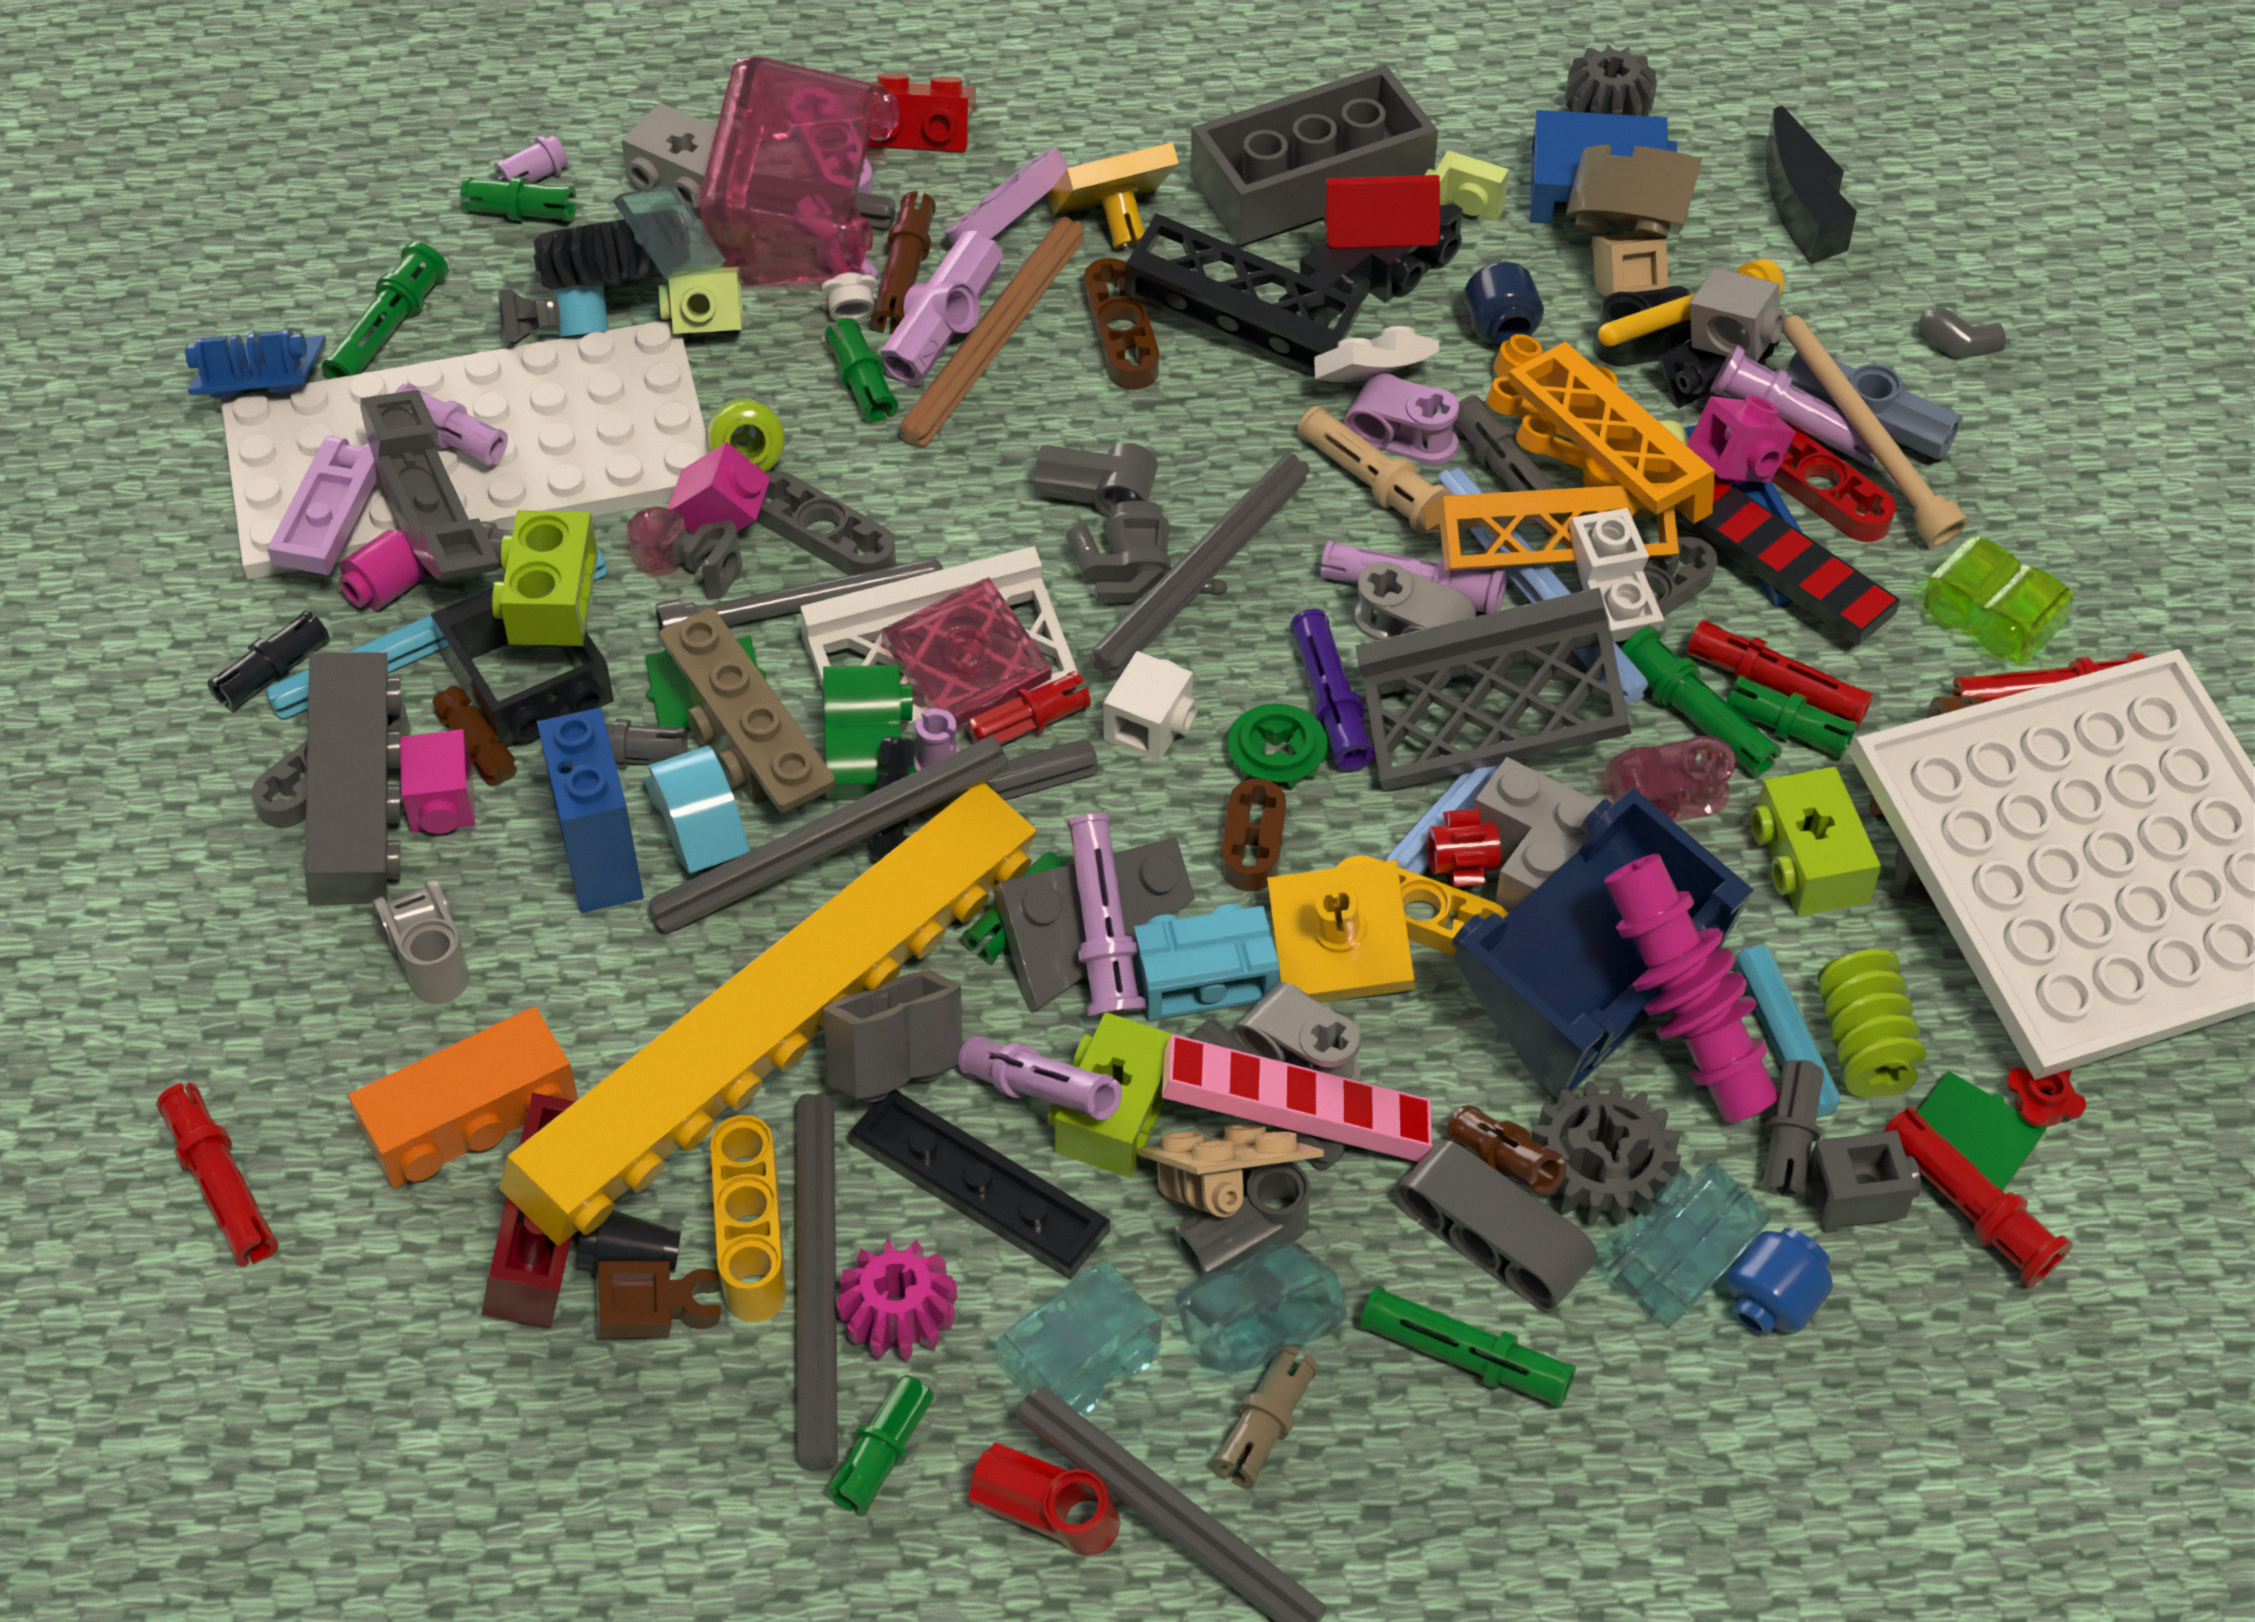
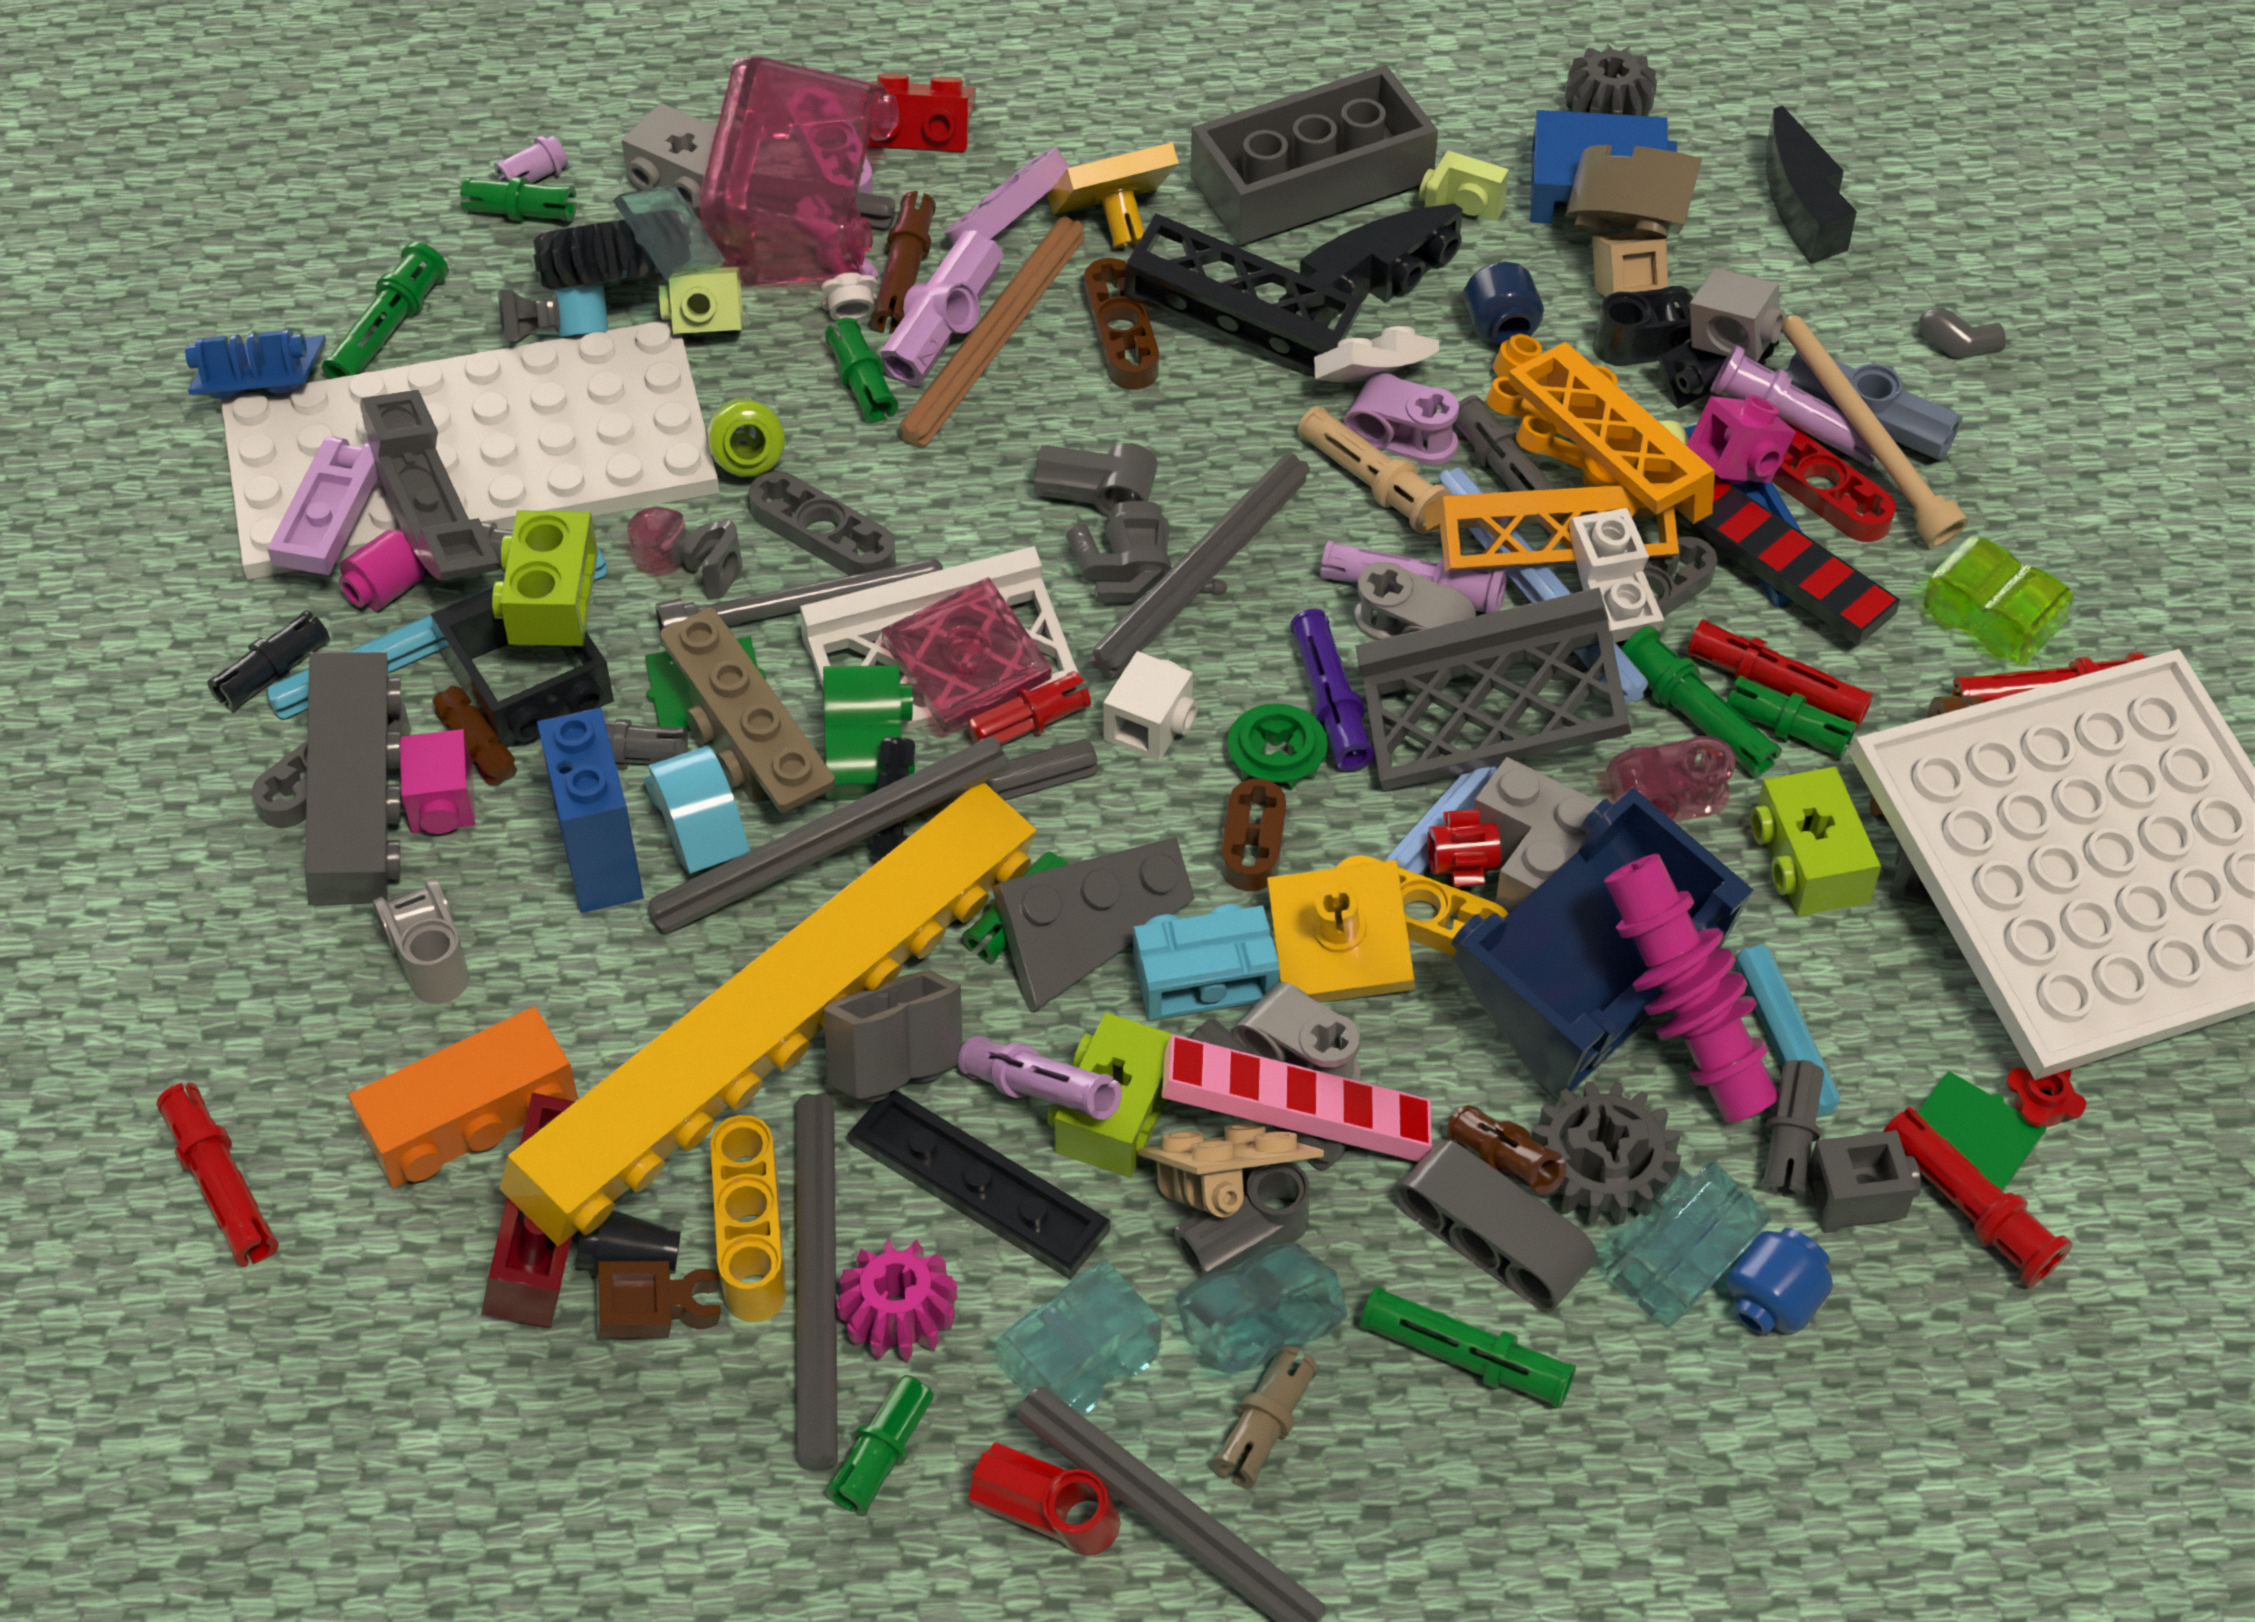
(462, 430): lavender pin -> none
(720, 488): dark pink brick -> none
(935, 737): lavender pin -> none
(1106, 946): lavender pin -> none
(1382, 211): red slope -> none
(1676, 310): yellow piece -> none
(1871, 1023): lime piece -> none

